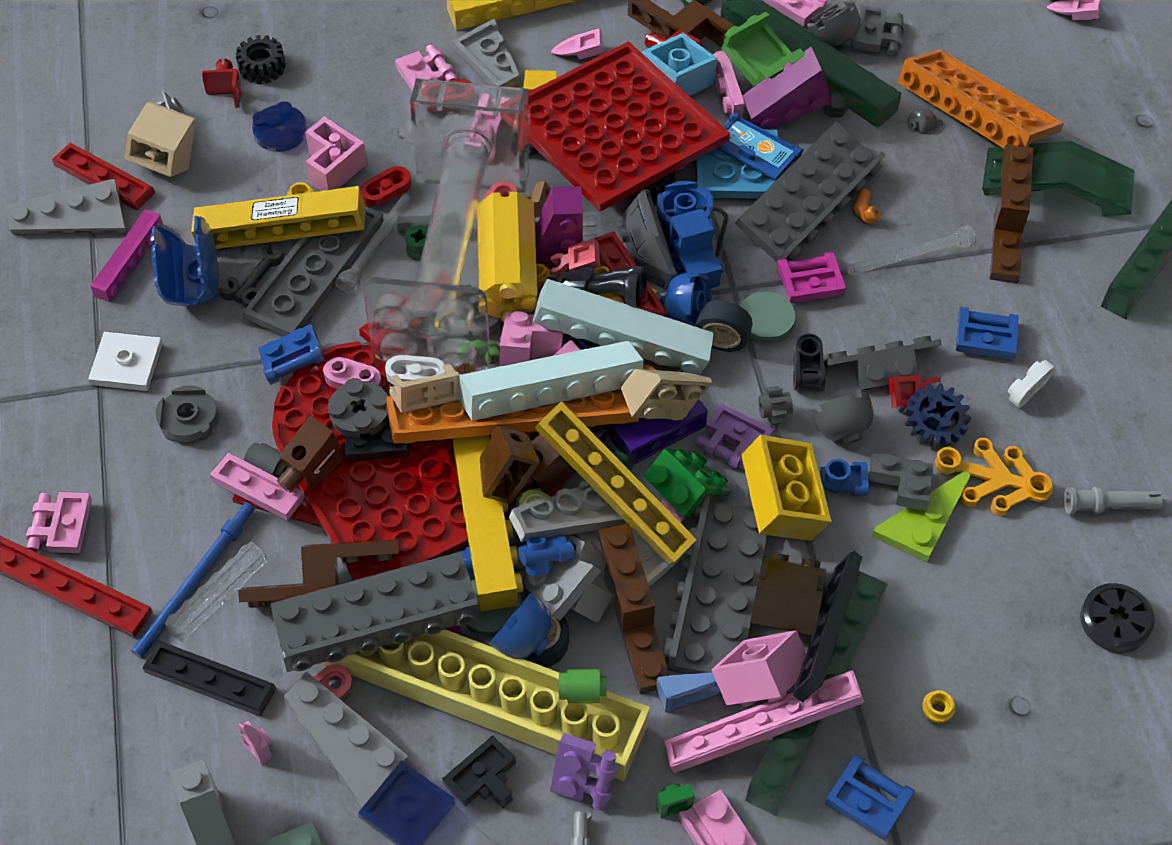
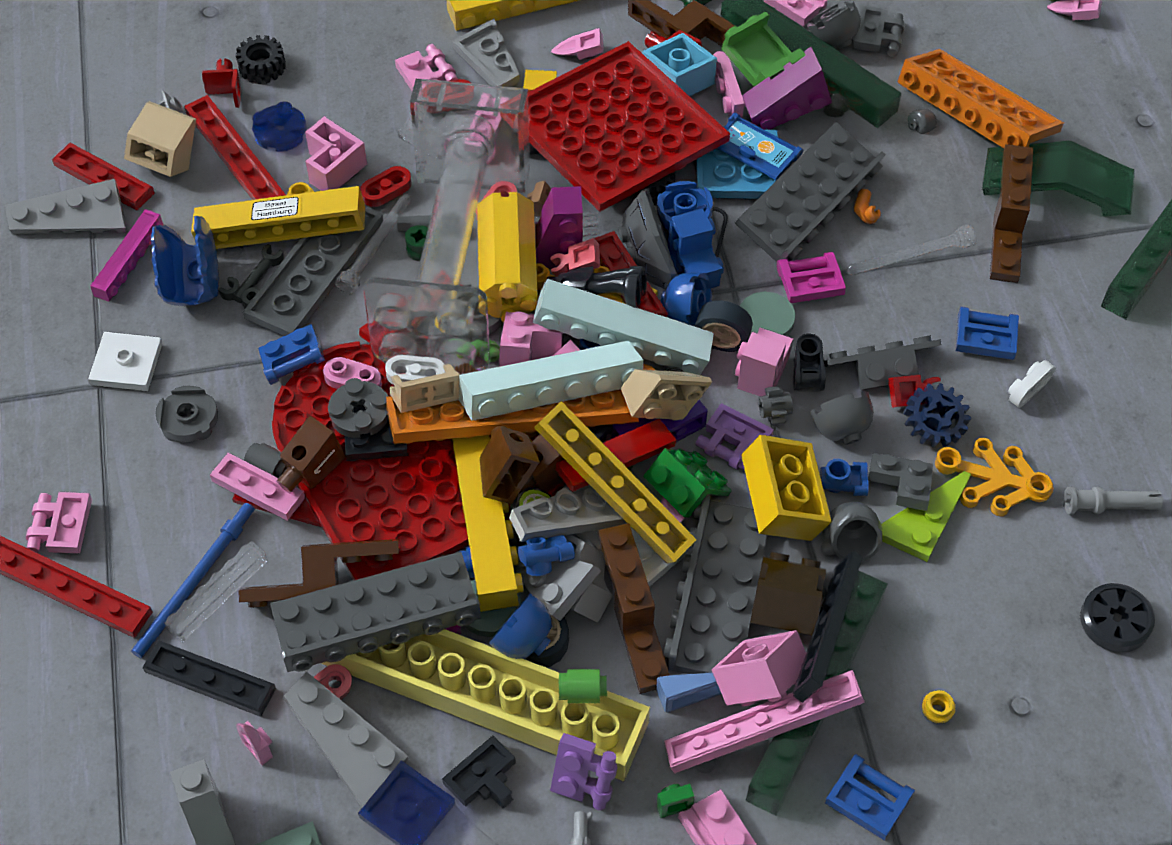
(232, 149): none -> red plate
(628, 448): none -> red tile
(762, 361): none -> bright pink brick
(852, 529): none -> dark grey piece

